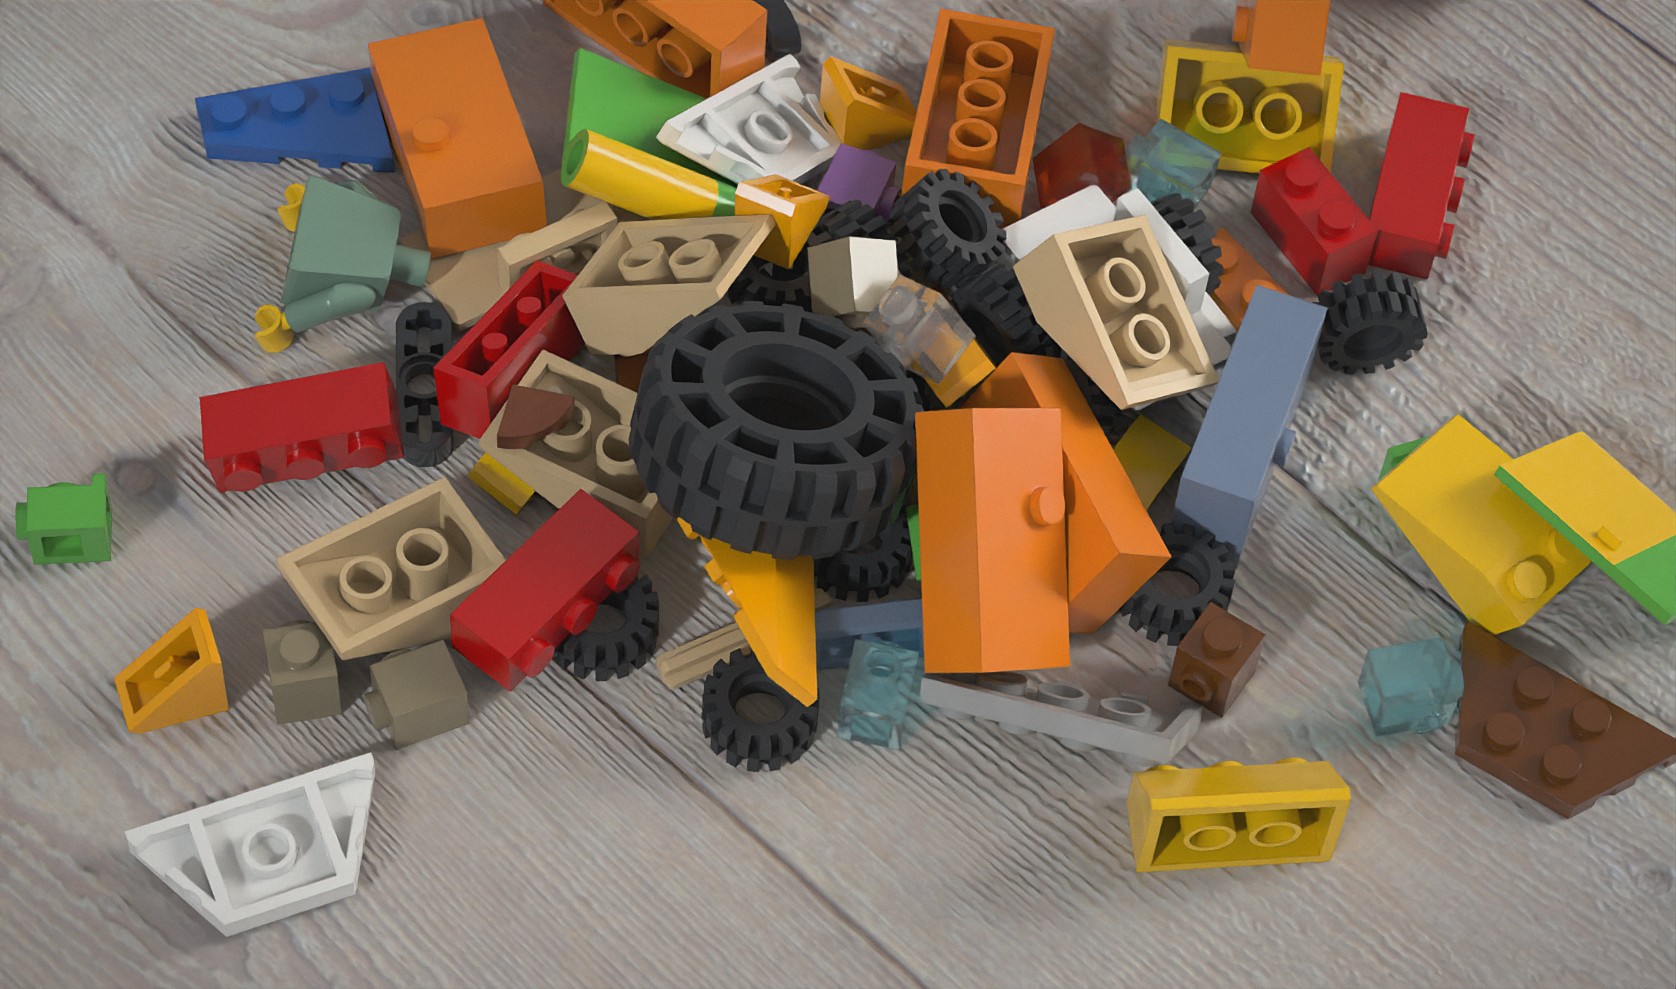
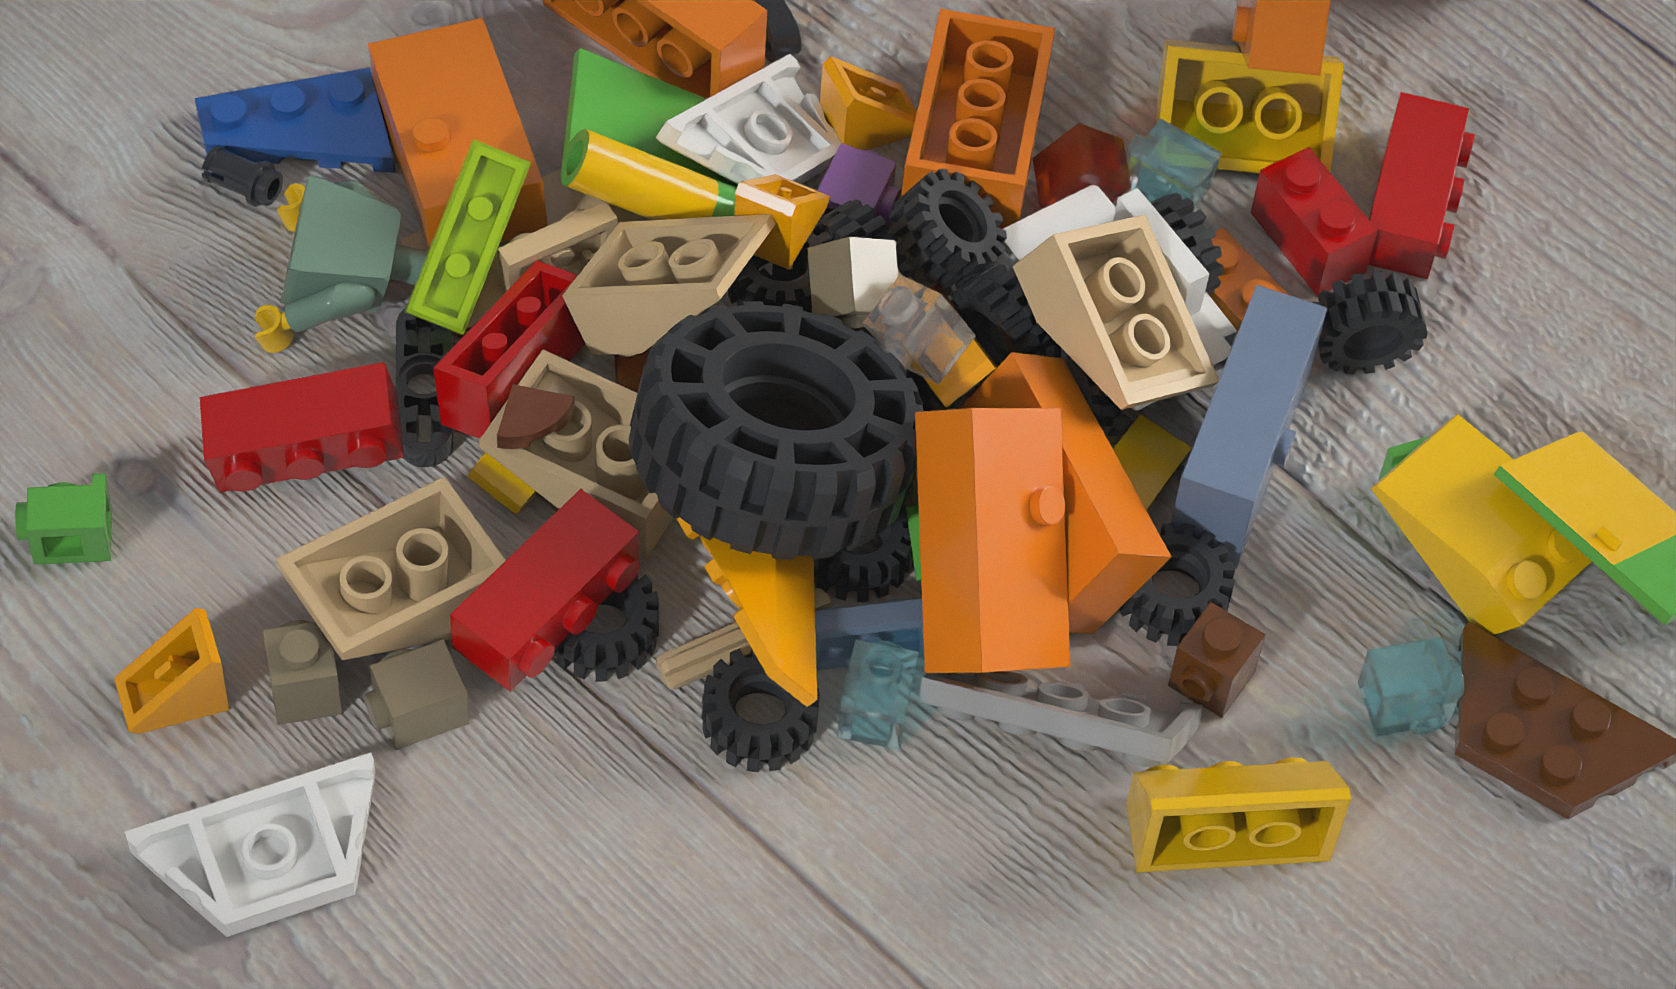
(255, 181): none -> black pin
(467, 237): none -> lime tile

